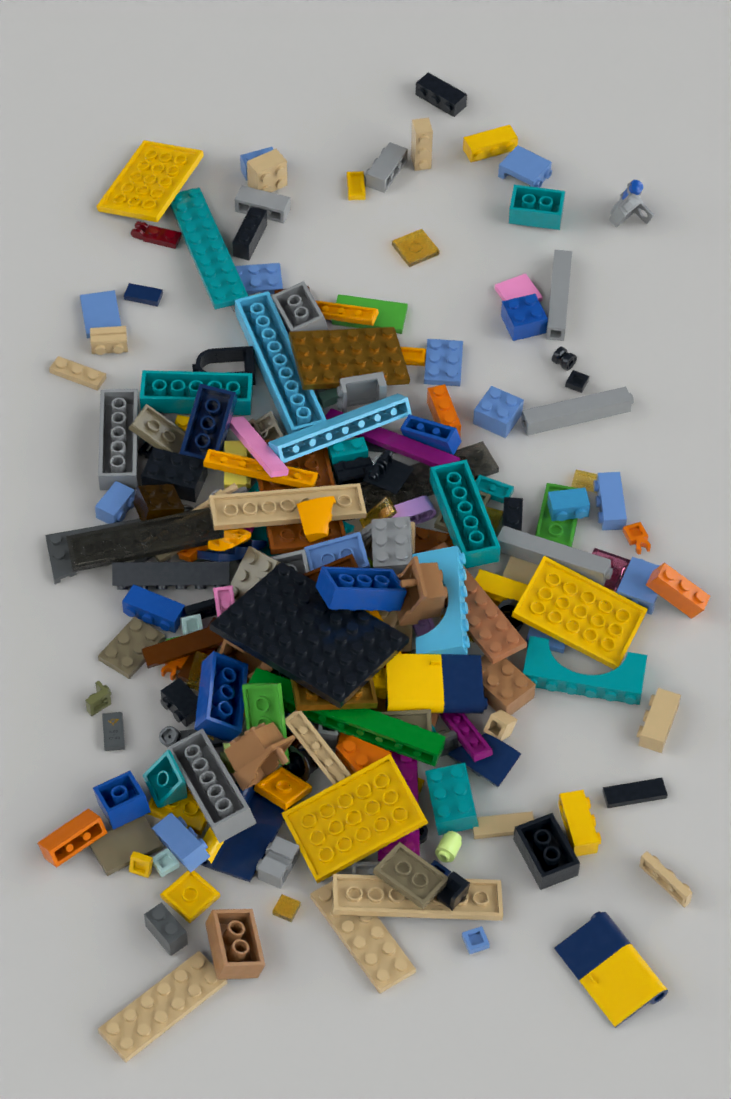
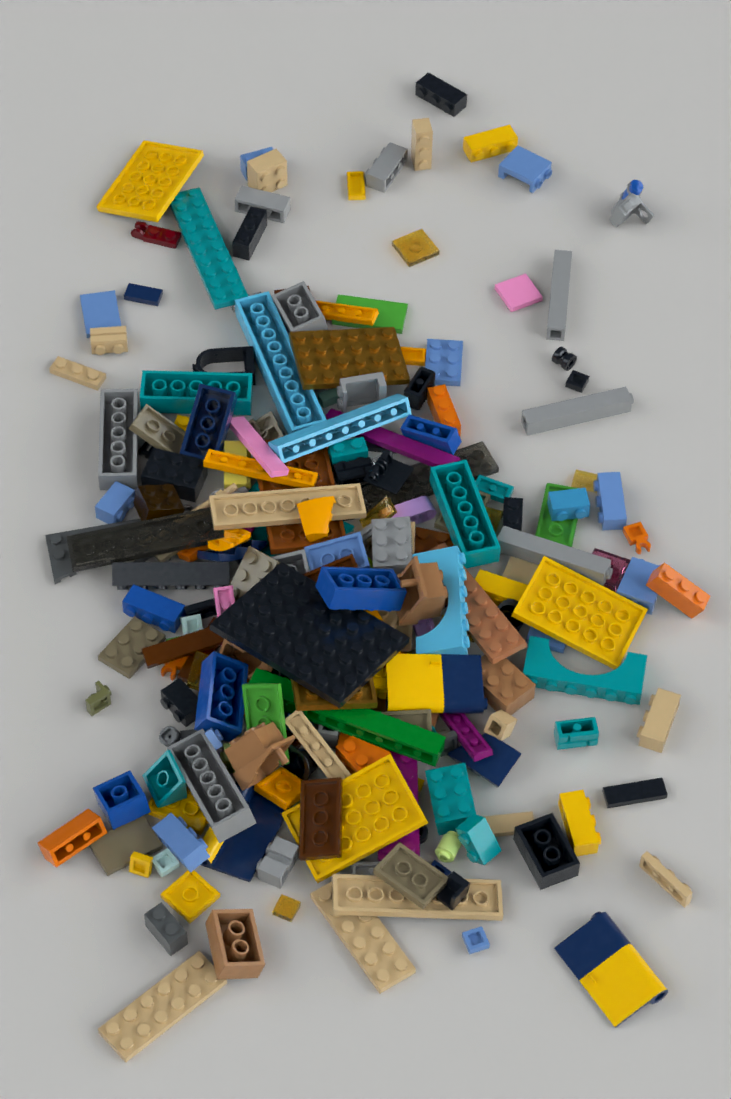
(113, 731): dark grey tile -> none
(214, 737): none -> medium blue plate
(261, 277): medium blue plate -> none
(320, 819): none -> reddish brown tile
(417, 387): none -> black brick
(478, 839): none -> teal brick
(498, 411): medium blue brick -> none
(524, 317): blue brick -> none
(536, 207): teal brick -> none
(576, 733): none -> teal brick

